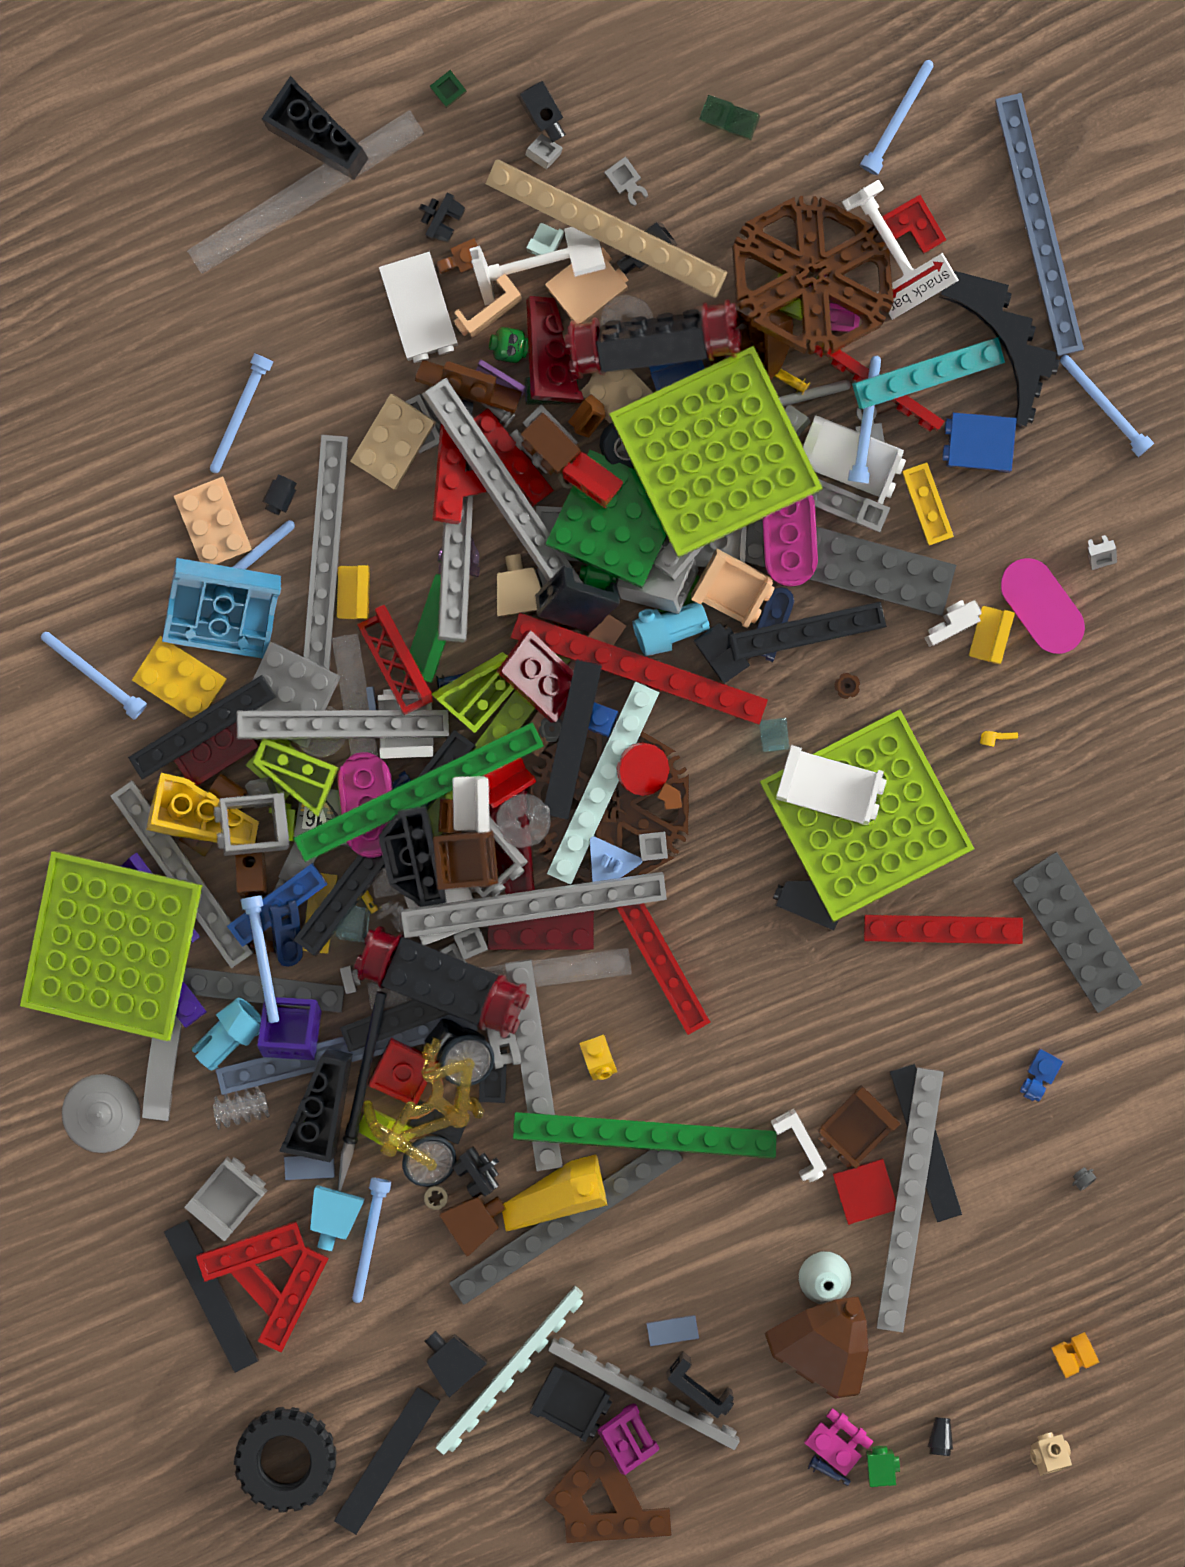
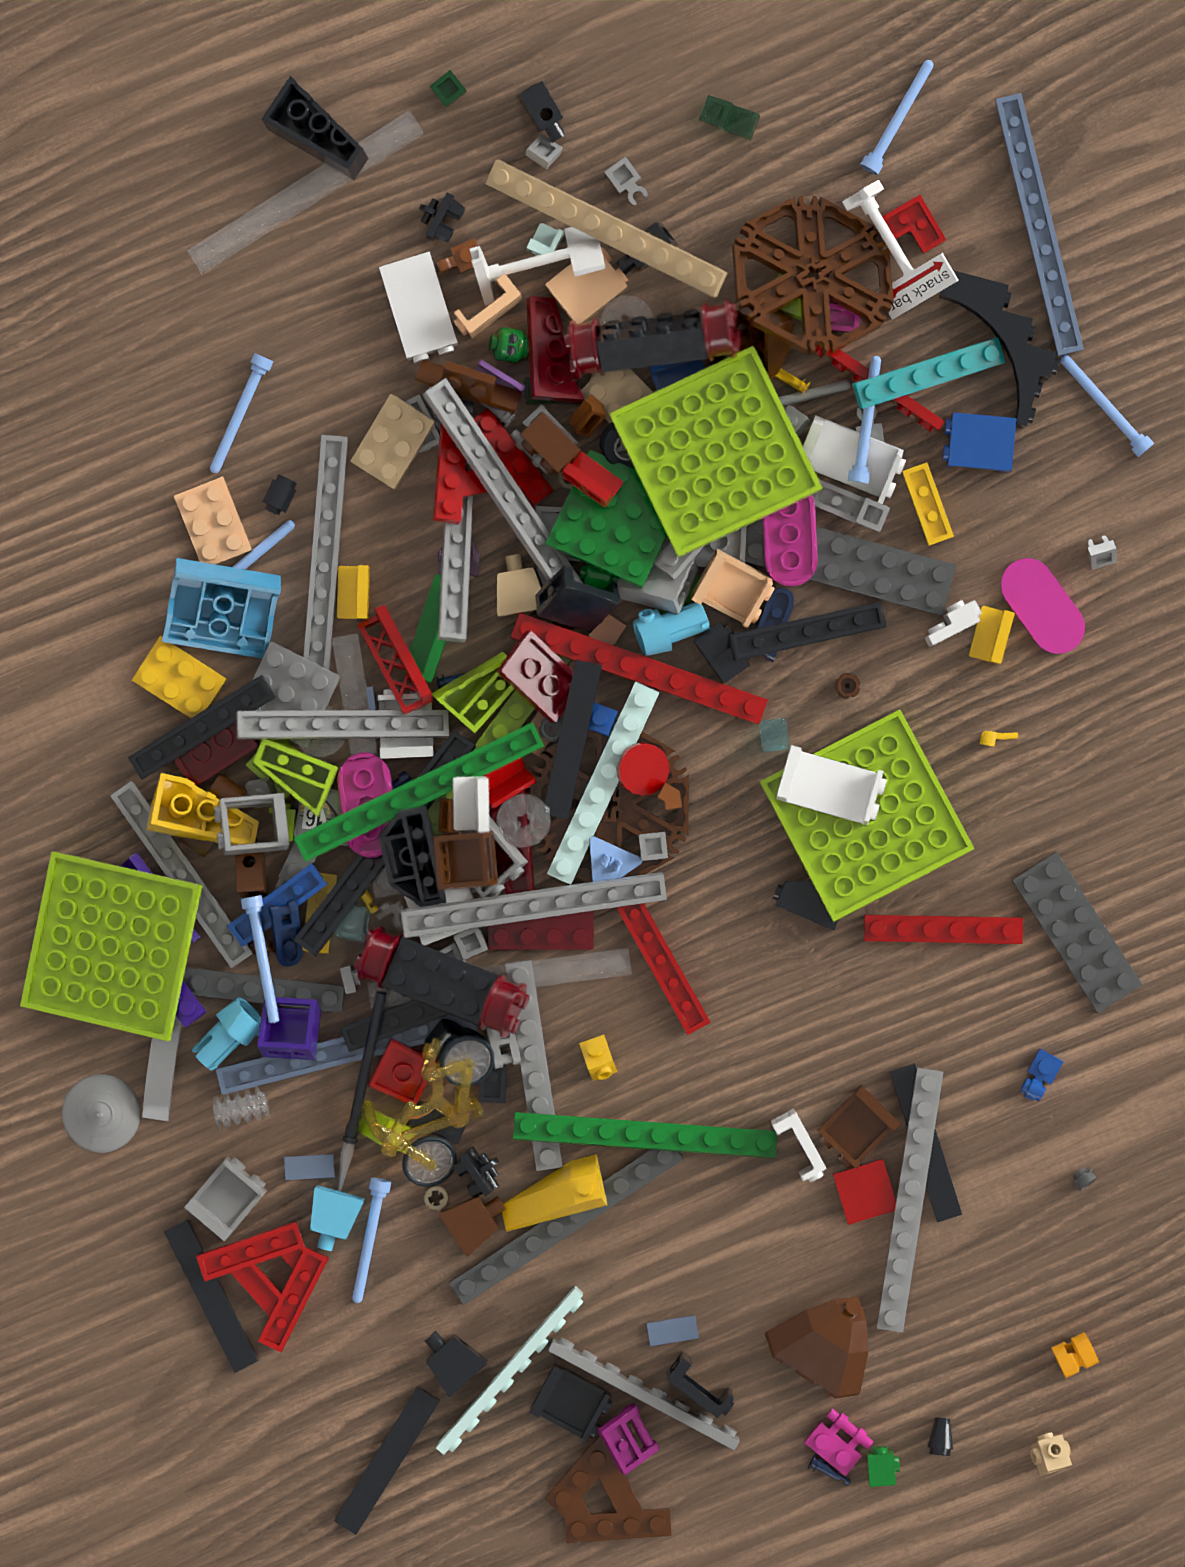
(132, 705): light blue piece -> none
(274, 1493): black tyre -> none
(320, 1113): black wedge -> none
(823, 1268): light aqua cone -> none

